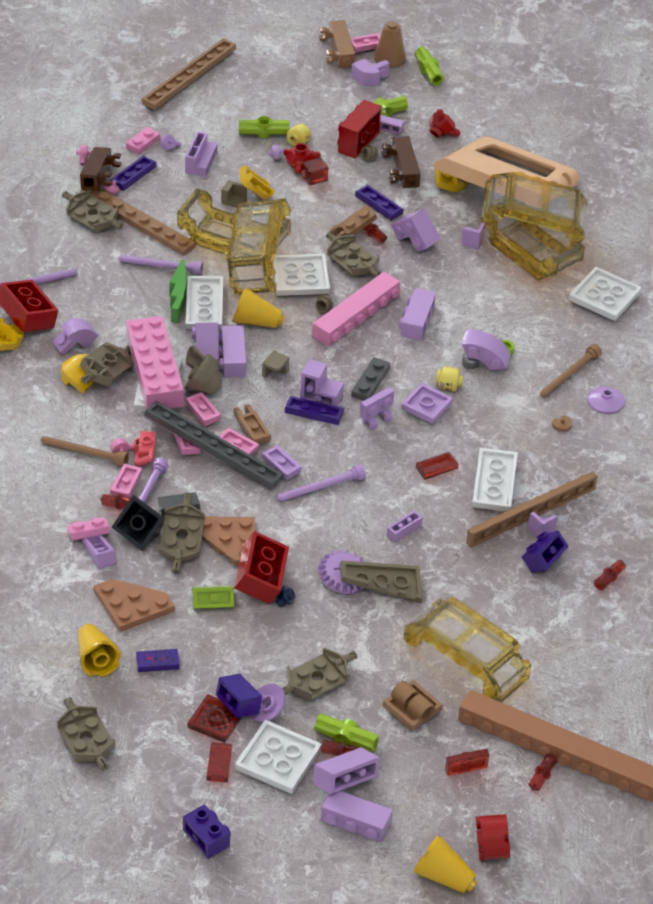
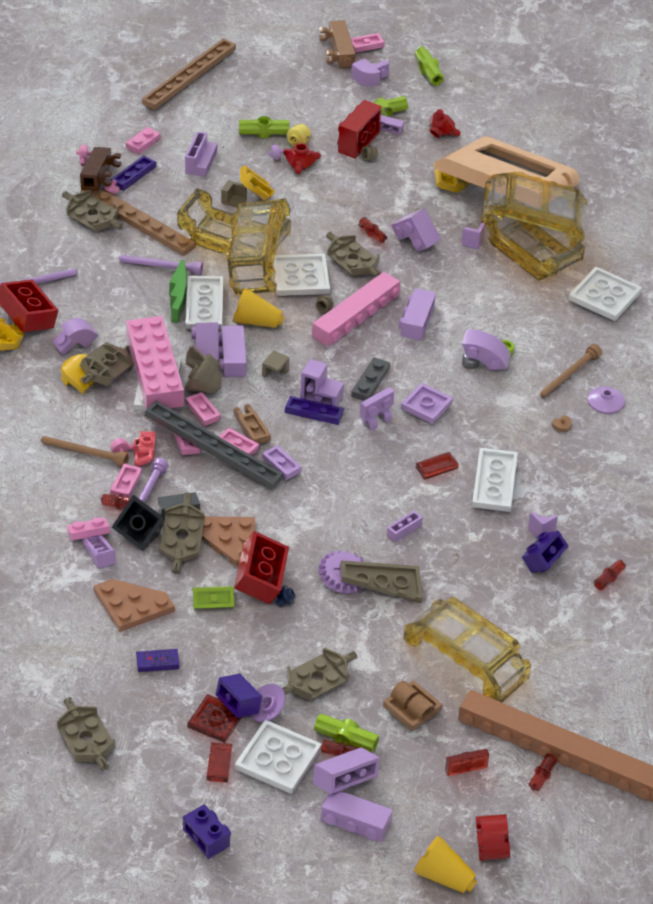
(97, 651): yellow cone -> none
(168, 142): lavender piece -> none
(315, 171): clear red brick -> none
(355, 222): medium nougat hinge -> none
(357, 473): lavender piece -> none
(379, 202): dark purple tile -> none
(391, 46): medium nougat cone -> none
(405, 160): reddish brown brick -> none
(449, 379): light yellow head -> none
(539, 505): medium nougat plate -> none

